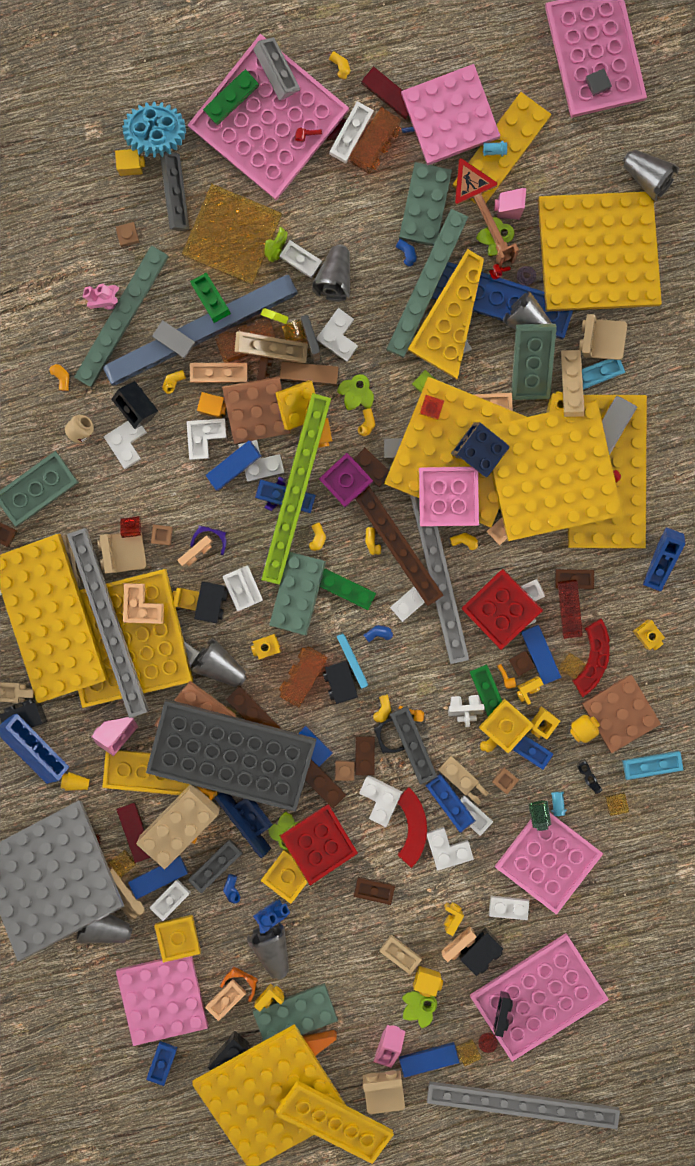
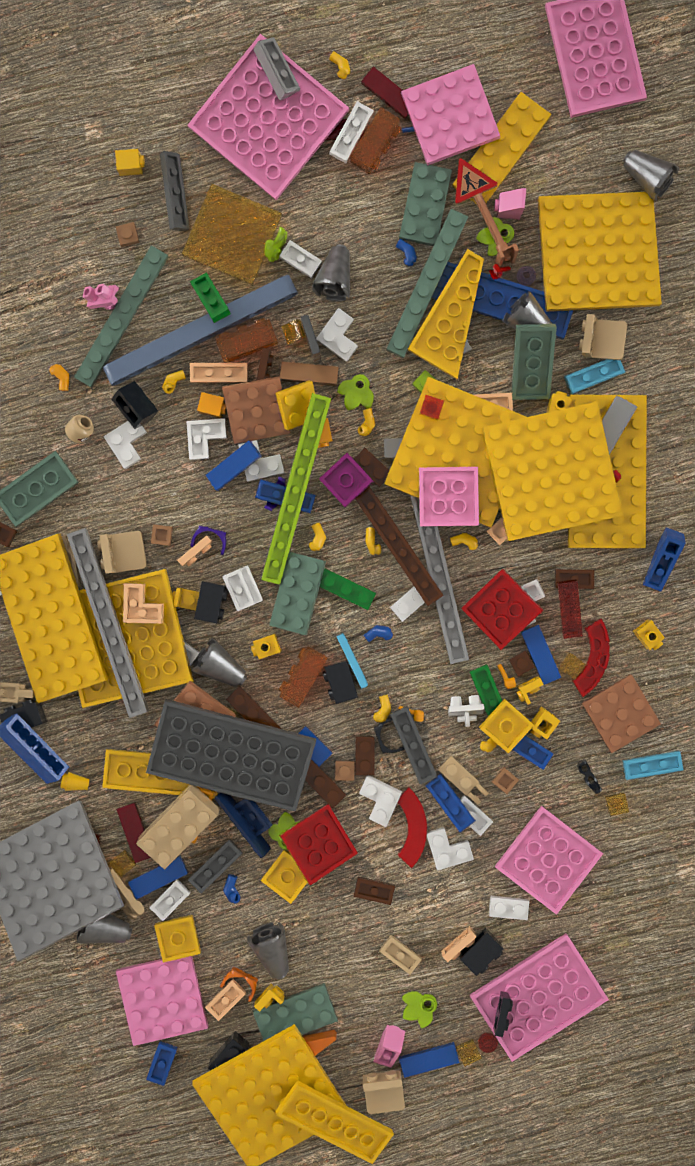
(114, 734): bright pink slope -> none
(130, 527): clear red plate -> none
(154, 129): medium azure gear -> none
(173, 339): light grey tile -> none
(231, 97): green plate -> none
(271, 347): tan plate -> none
(271, 915): blue hips -> none
(274, 315): neon yellow tile -> none
(301, 133): red hand -> none
(427, 981): yellow brick -> none
(454, 920): yellow bracket -> none
(480, 449): dark blue bracket -> none
(495, 148): medium azure pin -> none
(523, 1105): light grey plate -> none
(540, 815): clear green brick -> none
(558, 804): medium azure pin -> none
(572, 383): tan plate -> none
(585, 728): yellow head -> none
(598, 82): dark grey tile -> none

